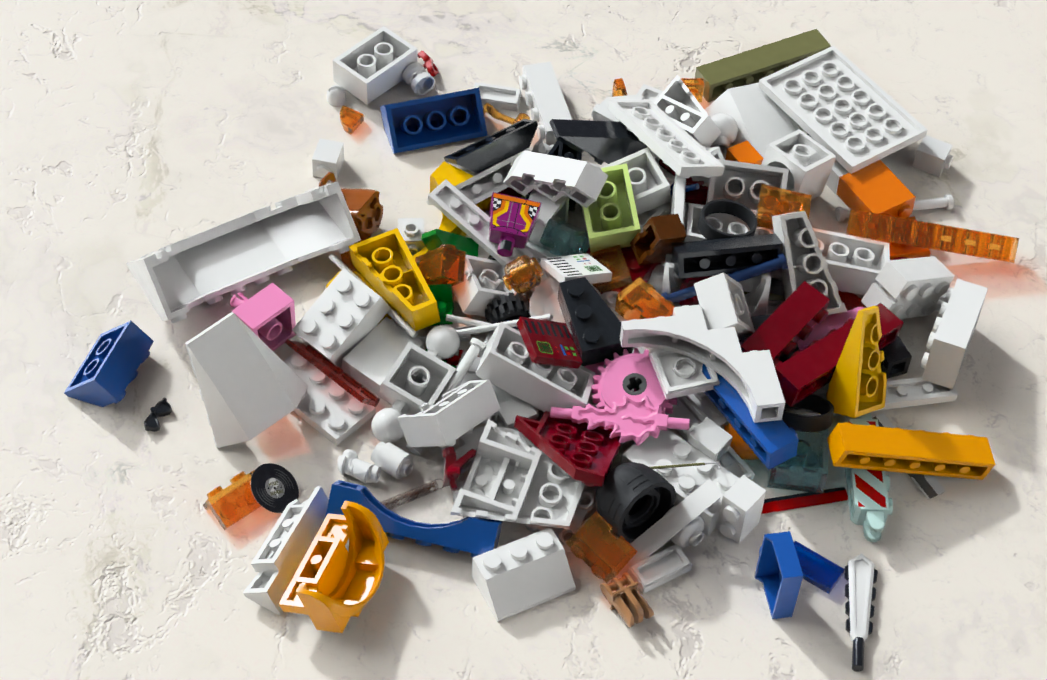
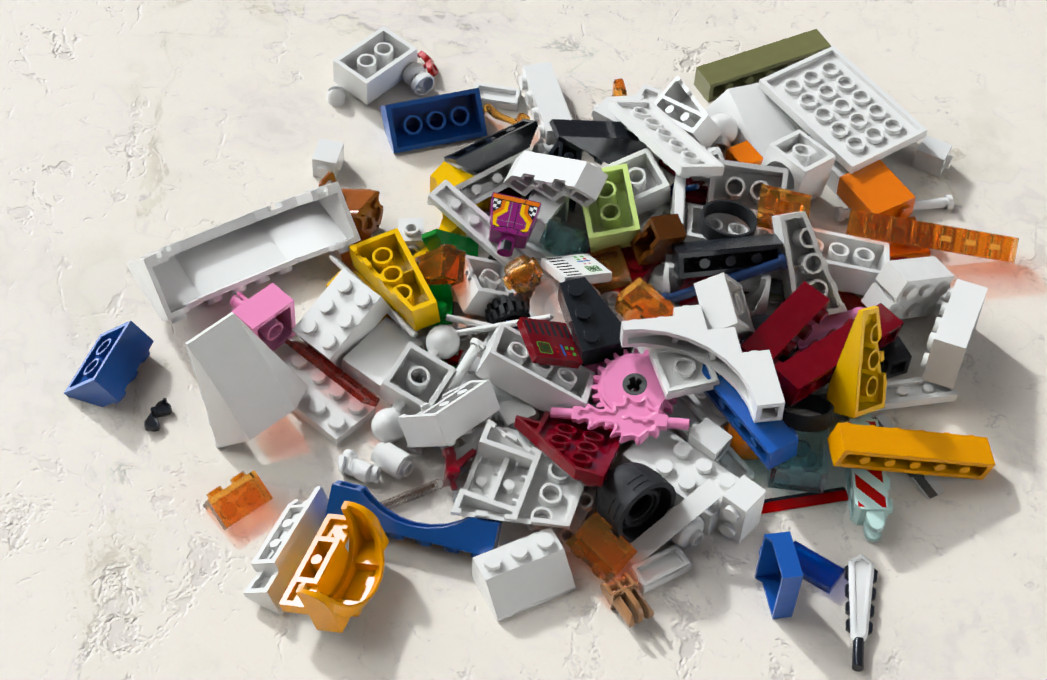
(273, 487): black sticker -> none
(350, 119): clear orange tile -> none
(685, 465): olive piece -> none
(696, 87): clear orange plate -> none

